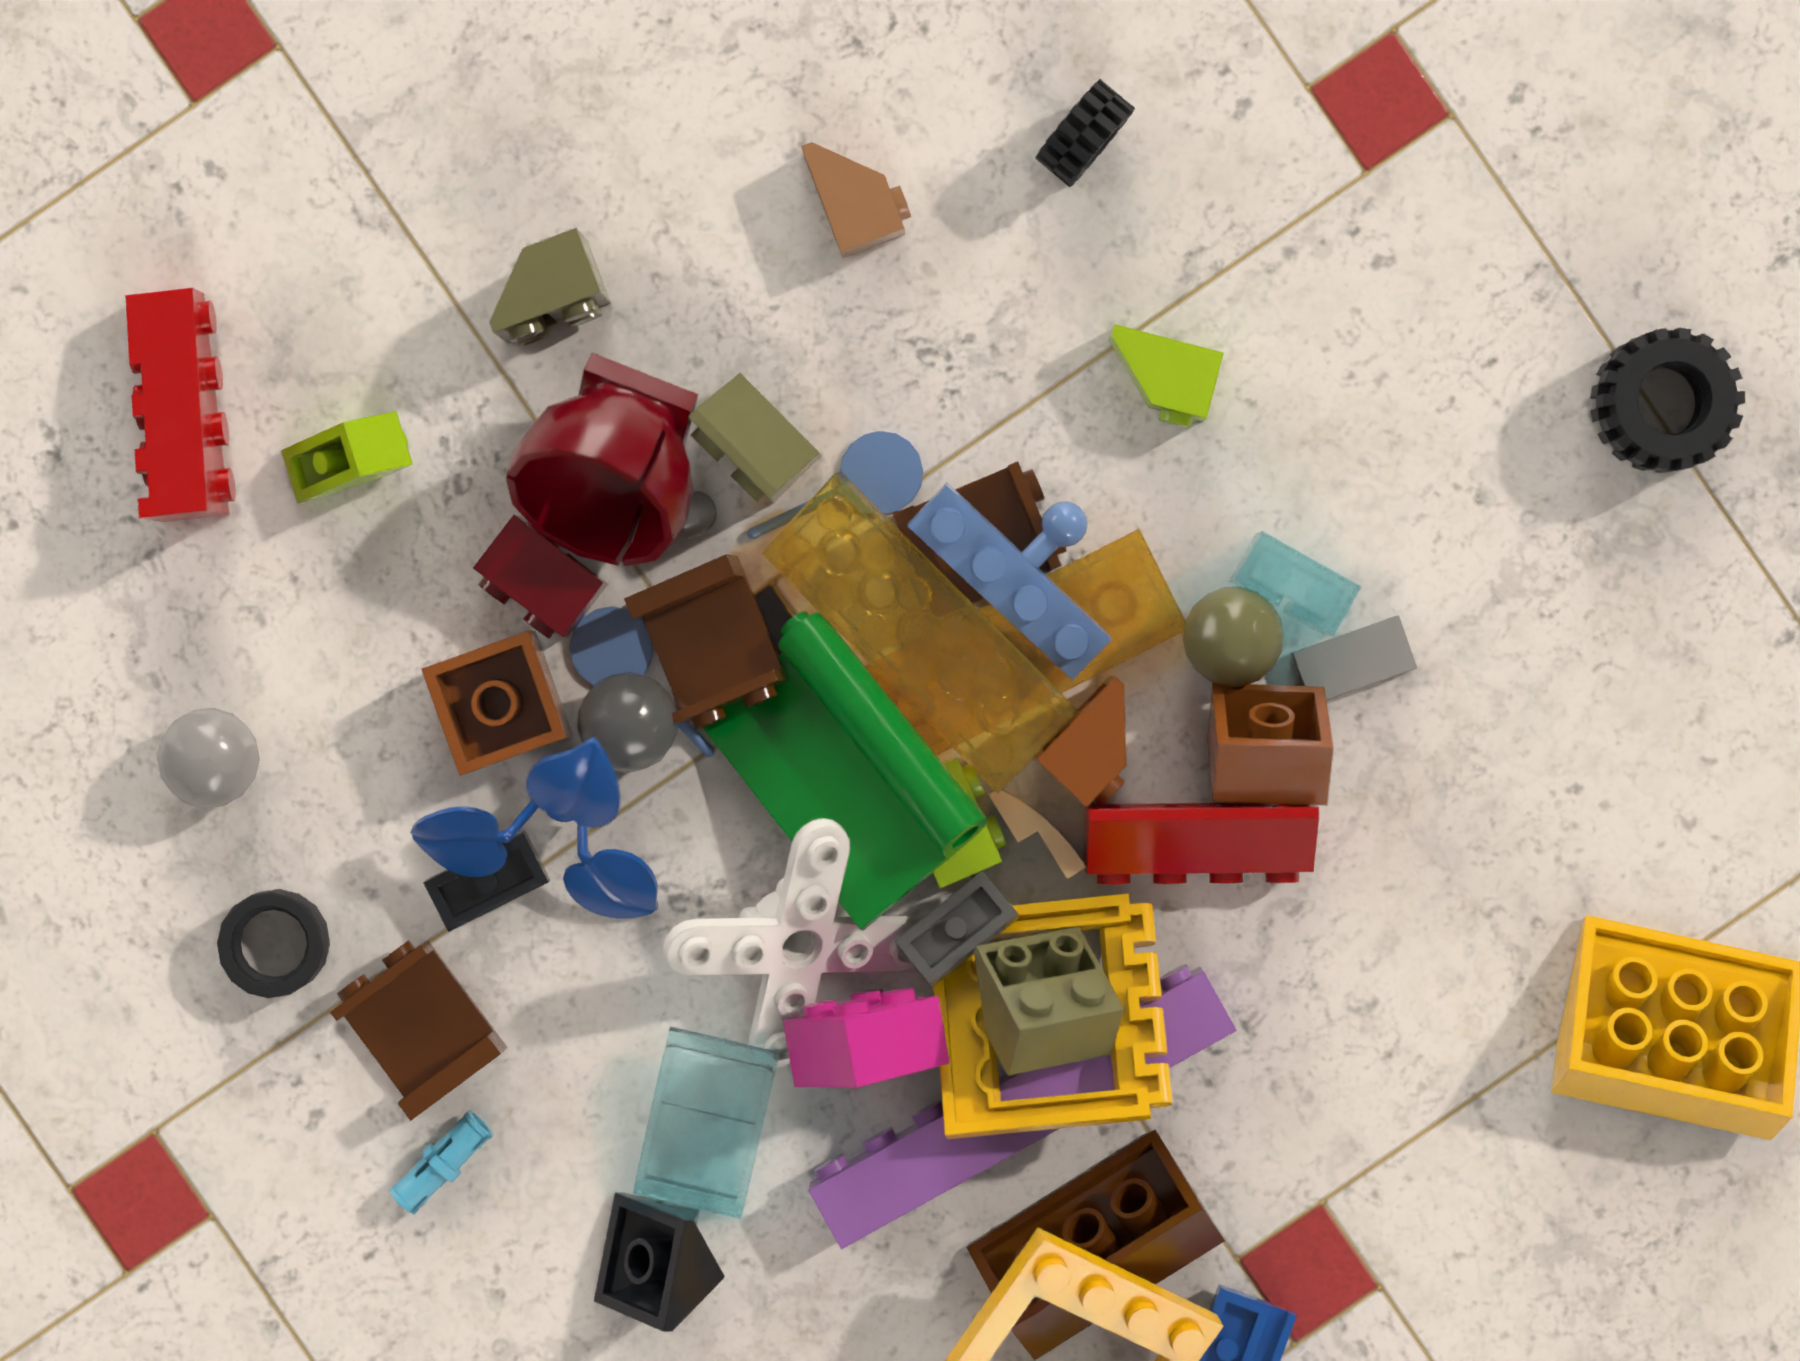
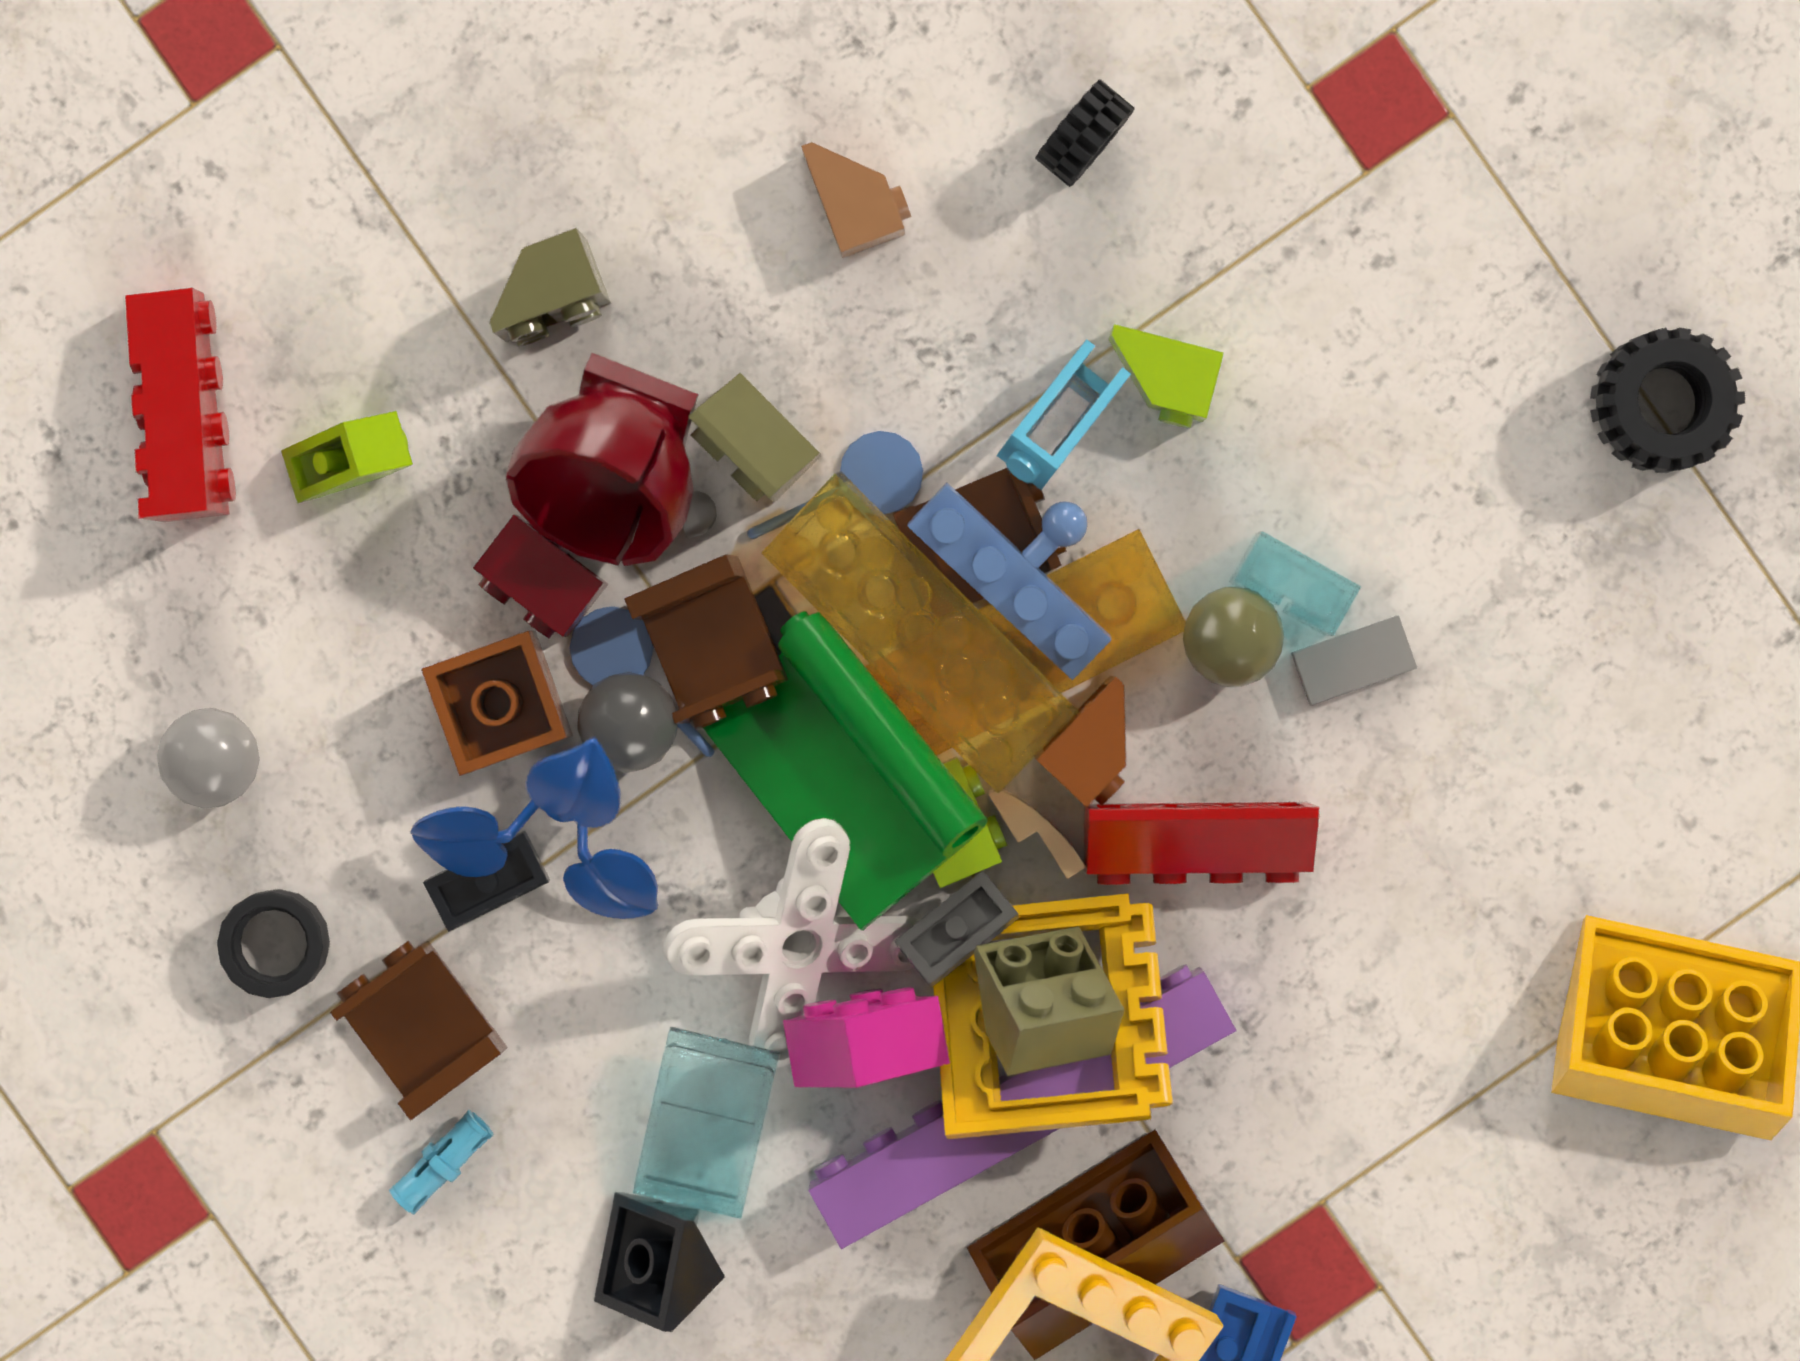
(1059, 420): none -> medium azure window
(1269, 745): dark orange brick -> none

